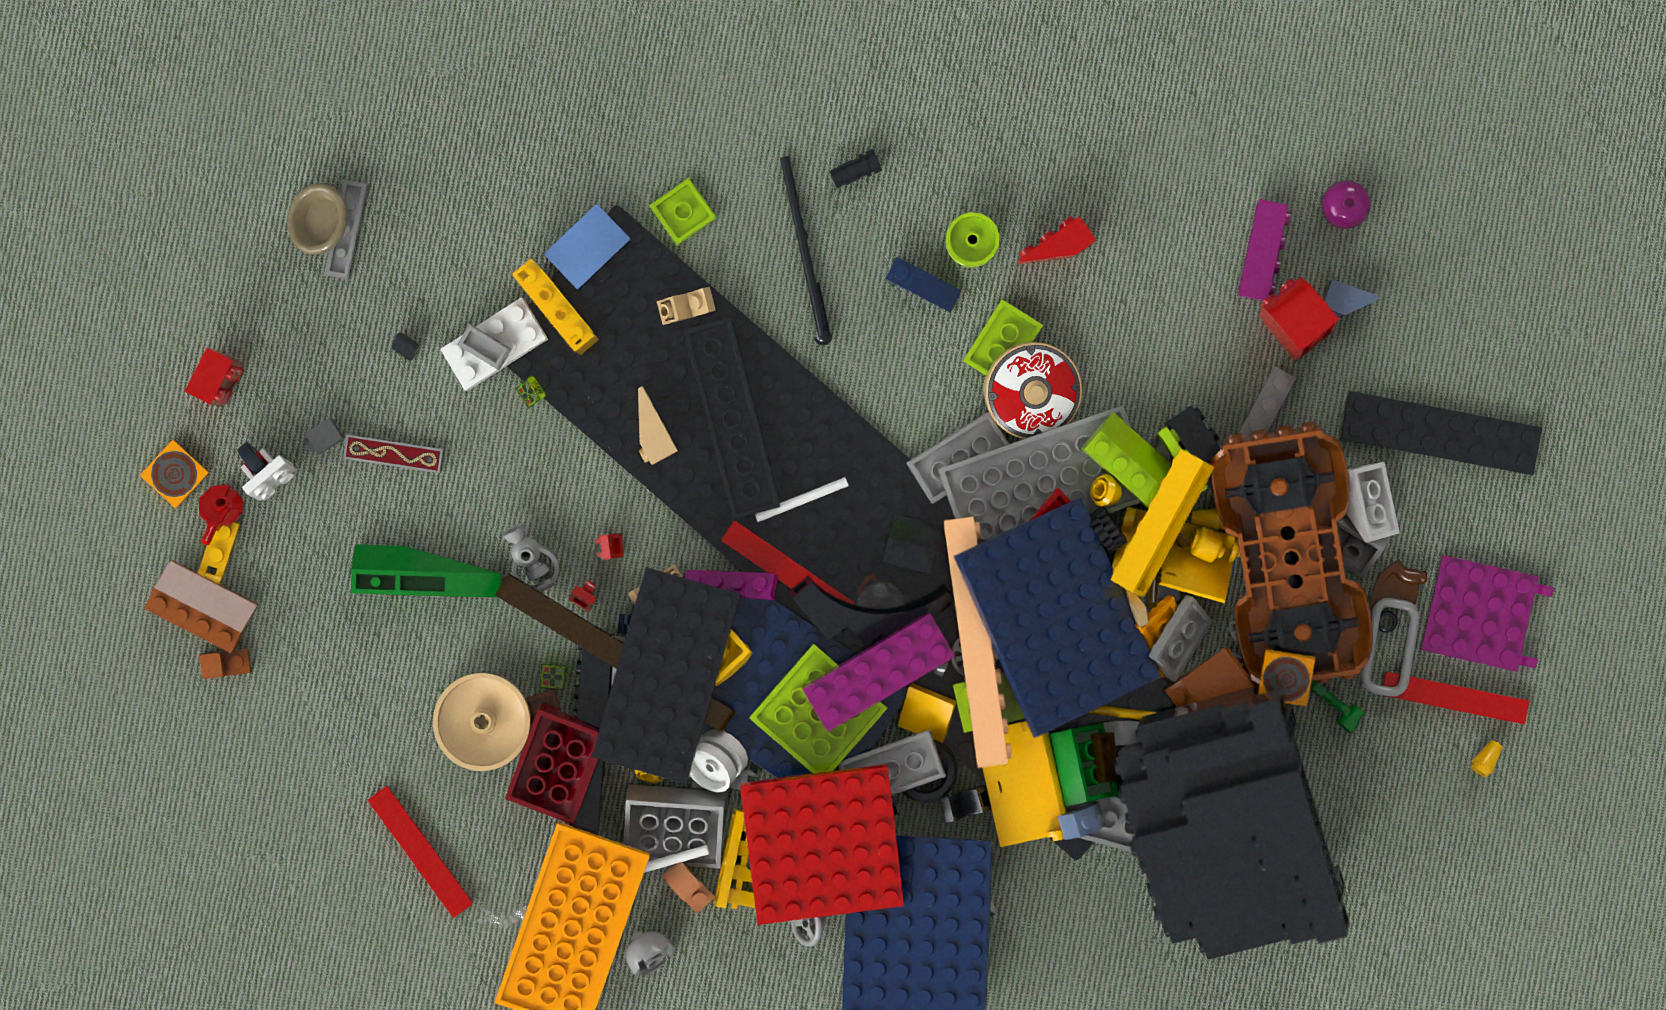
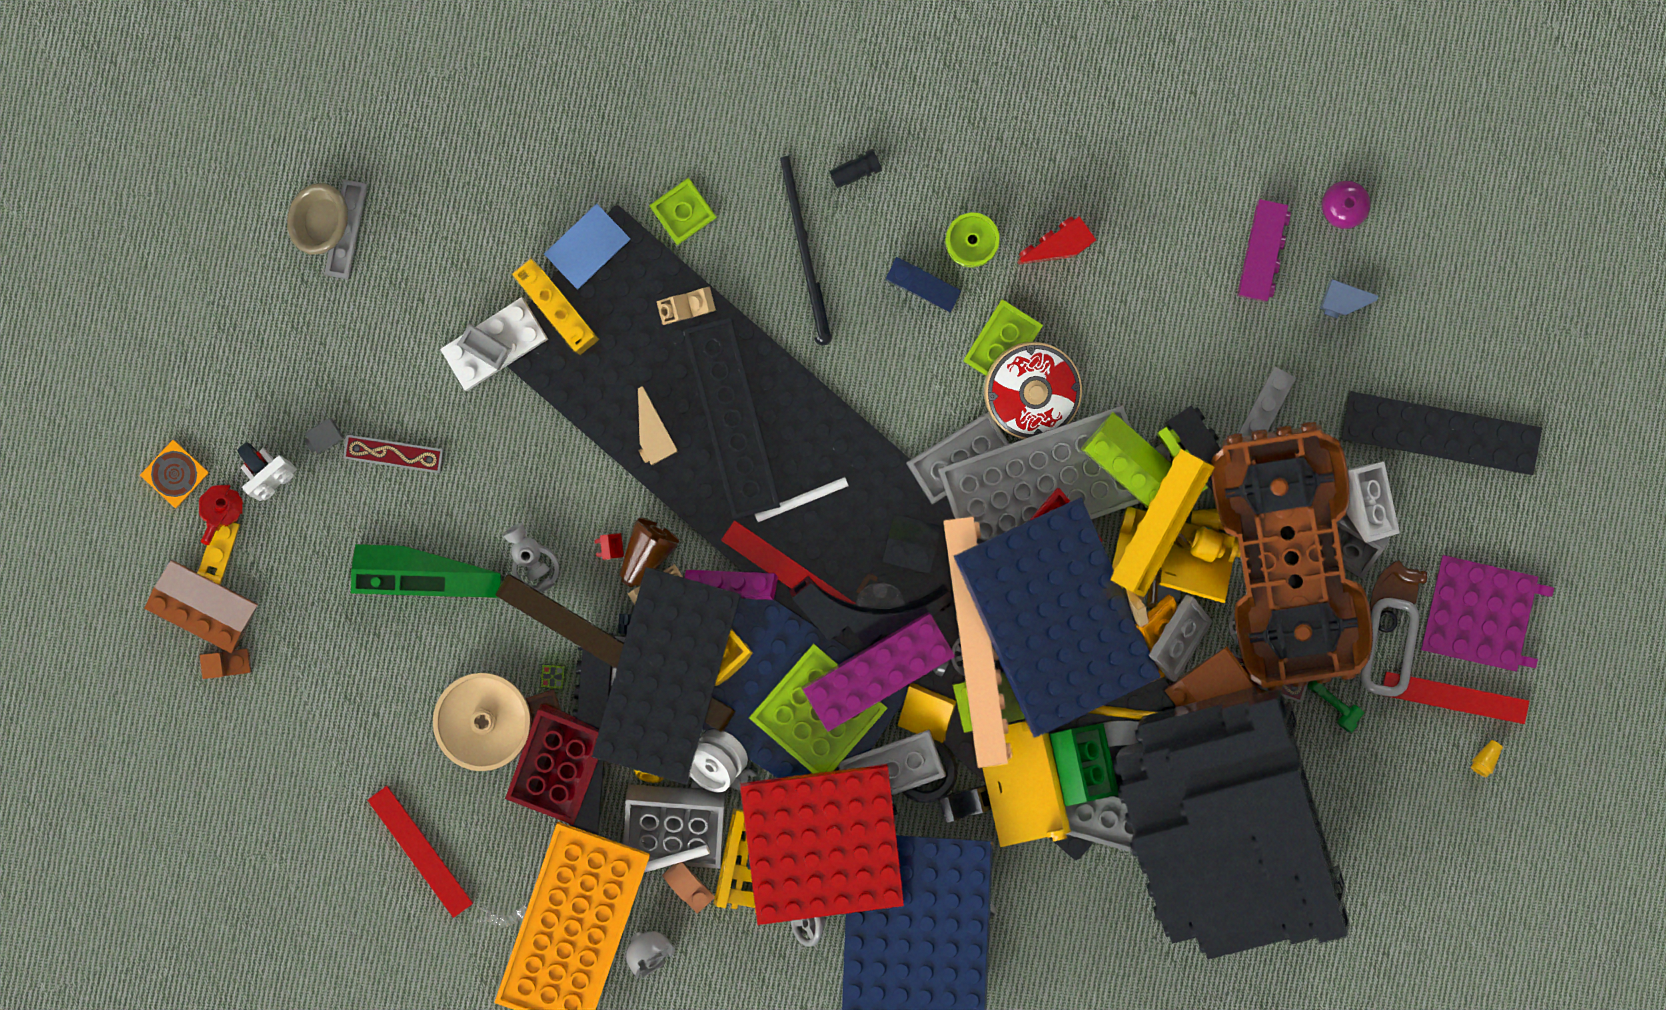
(215, 377): red brick -> none
(405, 346): black slope -> none
(530, 391): clear neon green tile -> none
(584, 596): red tile -> none
(646, 548): none -> reddish brown cone
(1082, 821): sand blue slope -> none
(1105, 491): yellow cone -> none
(1105, 755): dark brown tile -> none
(1107, 529): black tyre -> none
(1289, 673): tile -> none
(1298, 317): red brick -> none

